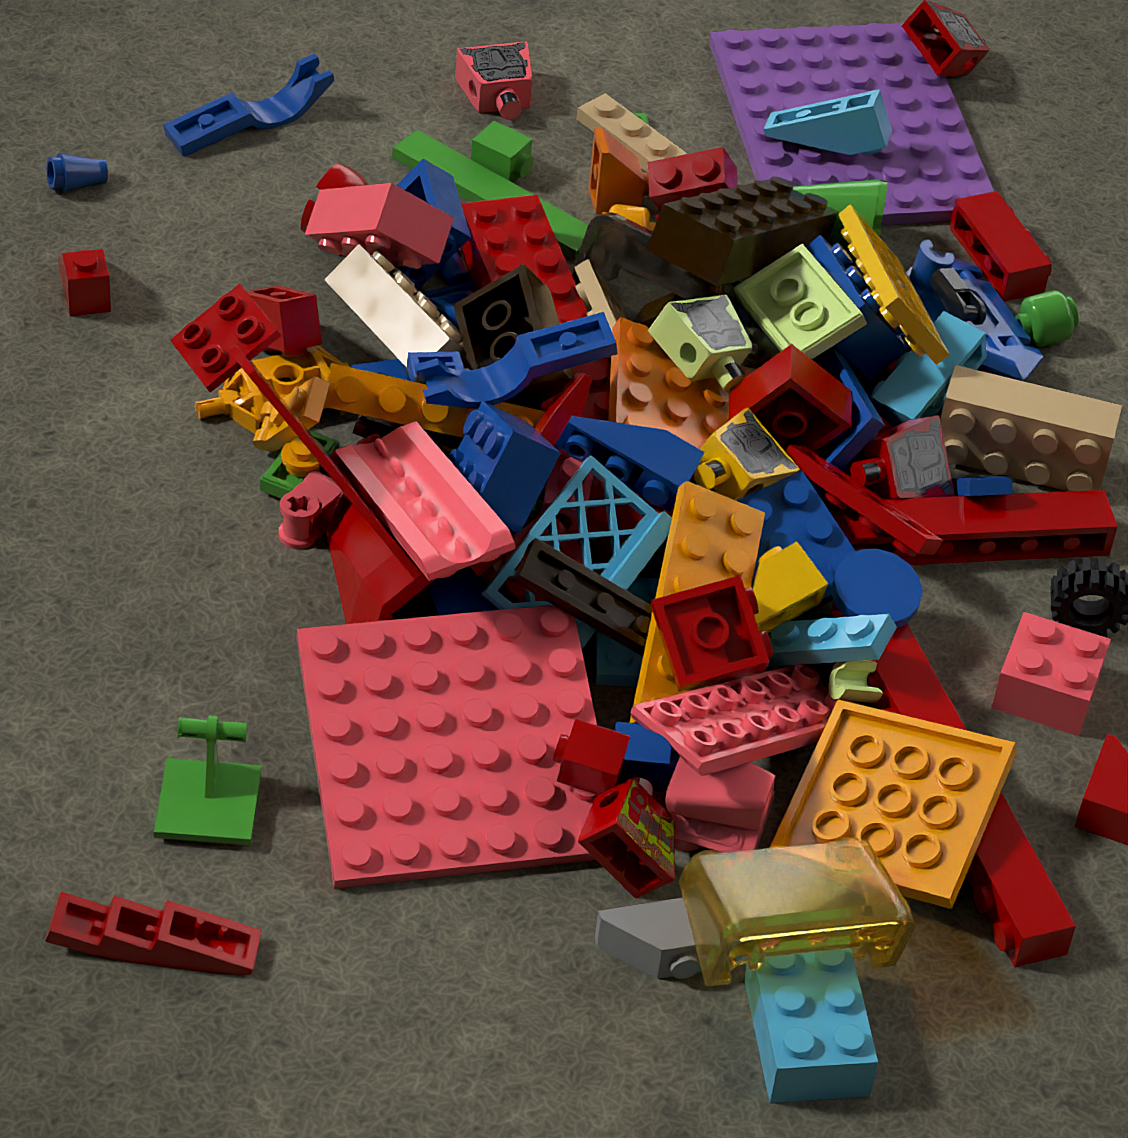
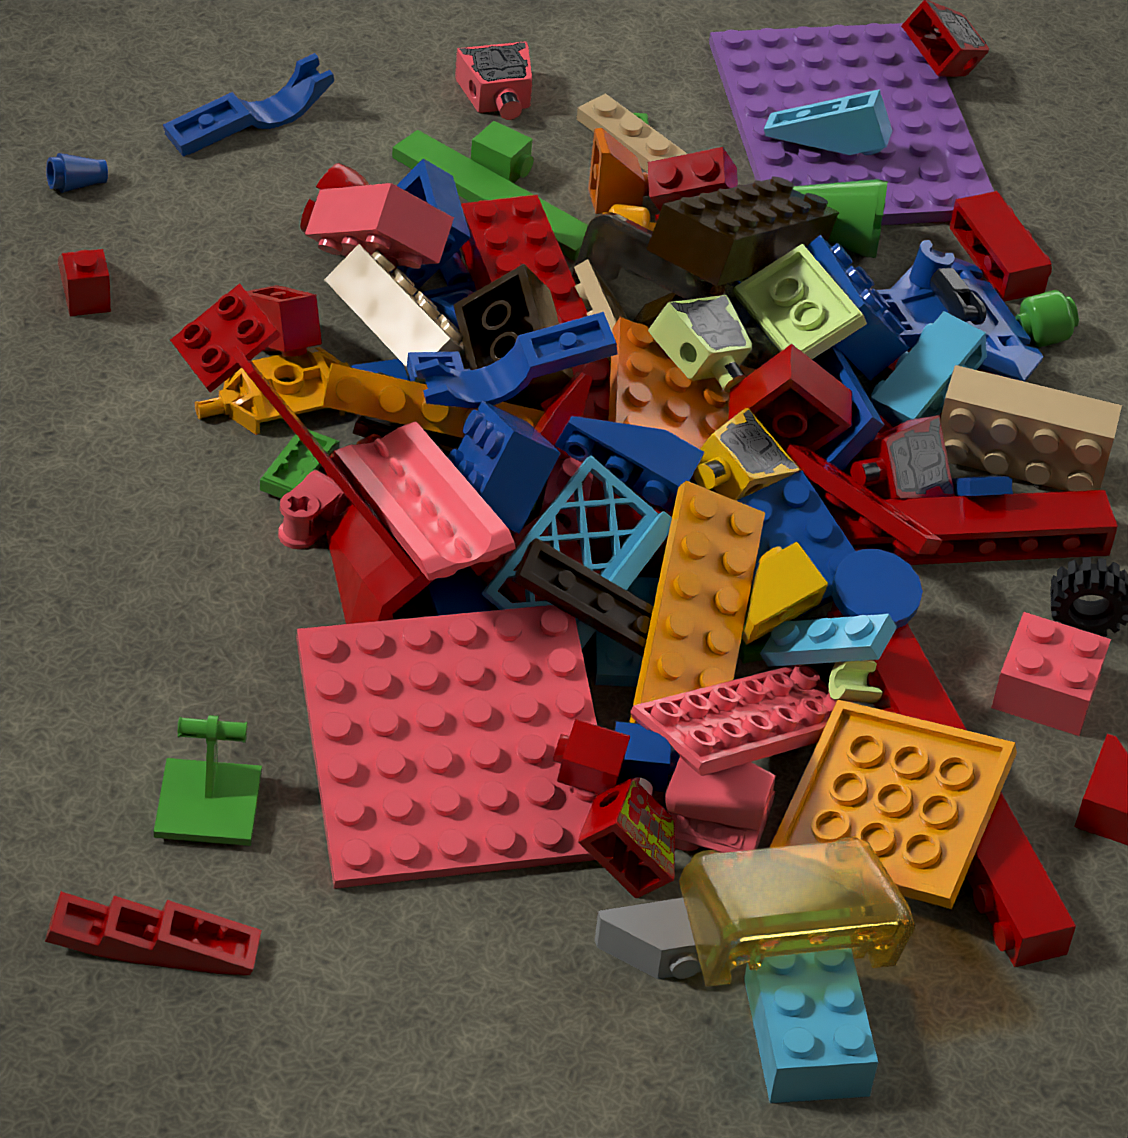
(298, 458): light orange plate -> none
(306, 403): light orange plate -> none
(712, 633): red plate -> none
(891, 287): yellow plate -> none

